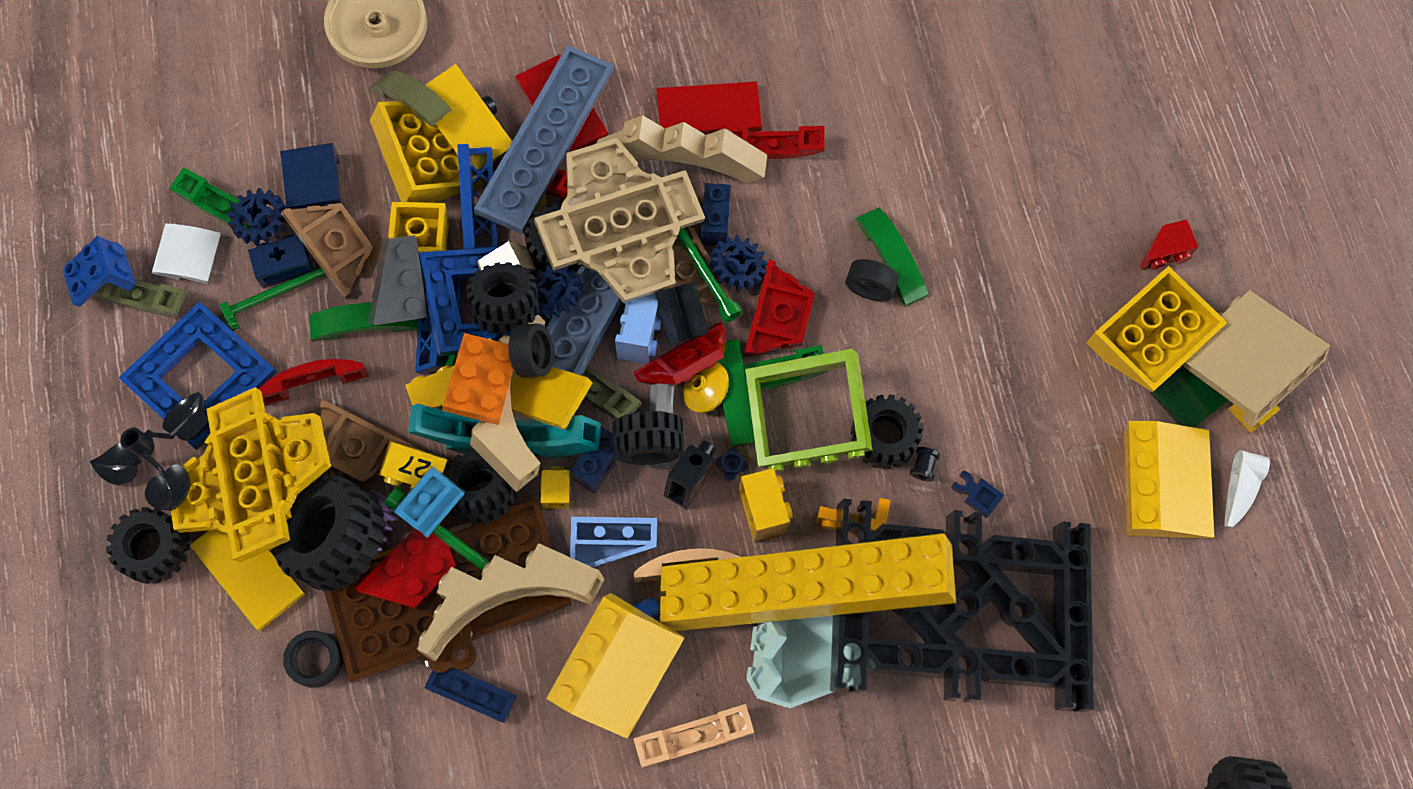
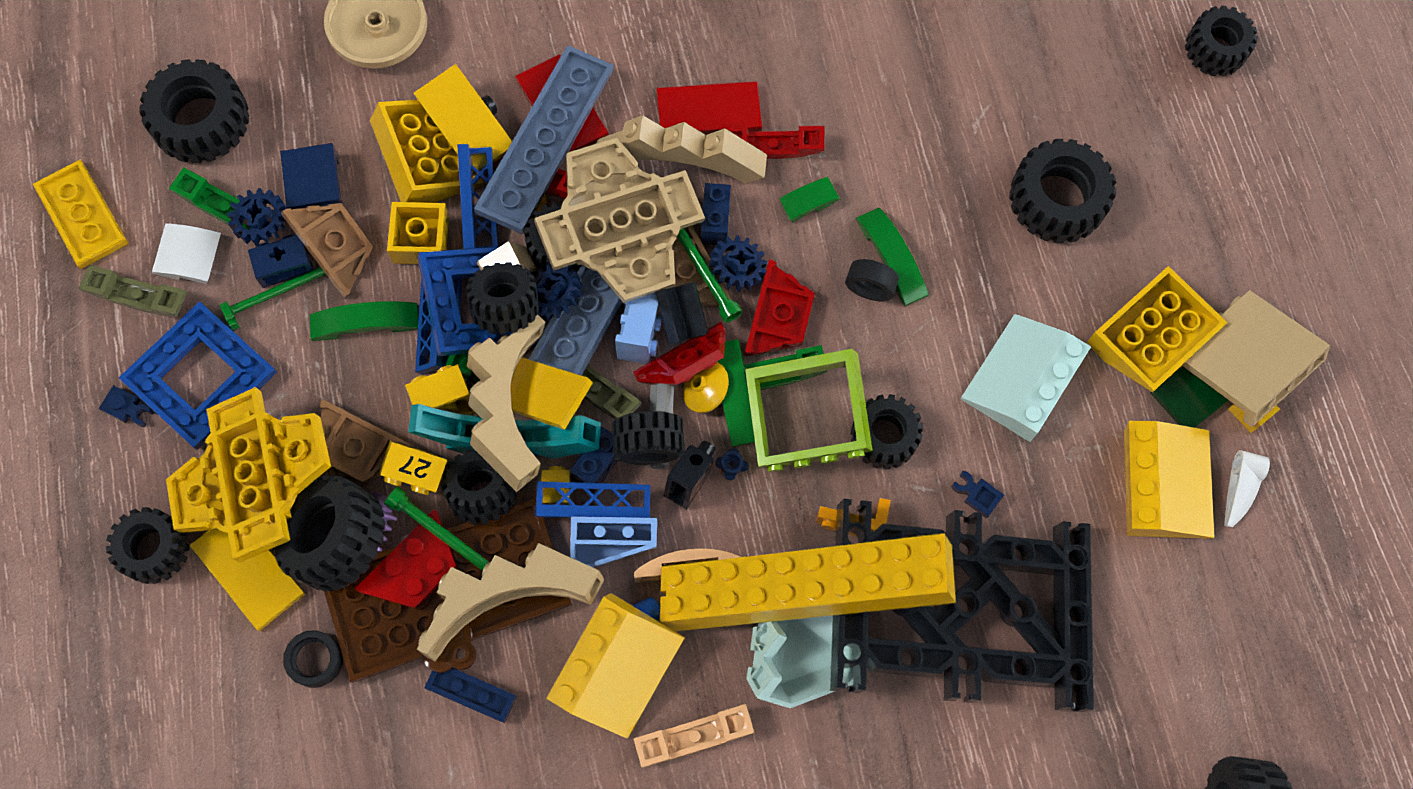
(80, 214): none -> yellow tile
(94, 266): blue bracket -> none
(124, 405): none -> dark blue plate
(171, 486): black plant -> none
(181, 85): none -> black tyre
(276, 388): red slope -> none
(398, 283): dark grey wedge -> none
(413, 94): olive slope -> none
(429, 501): dark azure plate -> none
(479, 379): orange plate -> none
(528, 338): black tyre -> none
(573, 510): none -> blue fence
(765, 505): yellow brick -> none
(808, 198): none -> green slope
(925, 464): black bush -> none
(1025, 375): none -> light aqua slope
(1078, 165): none -> black tyre
(1170, 244): red slope -> none
(1229, 26): none -> black tyre

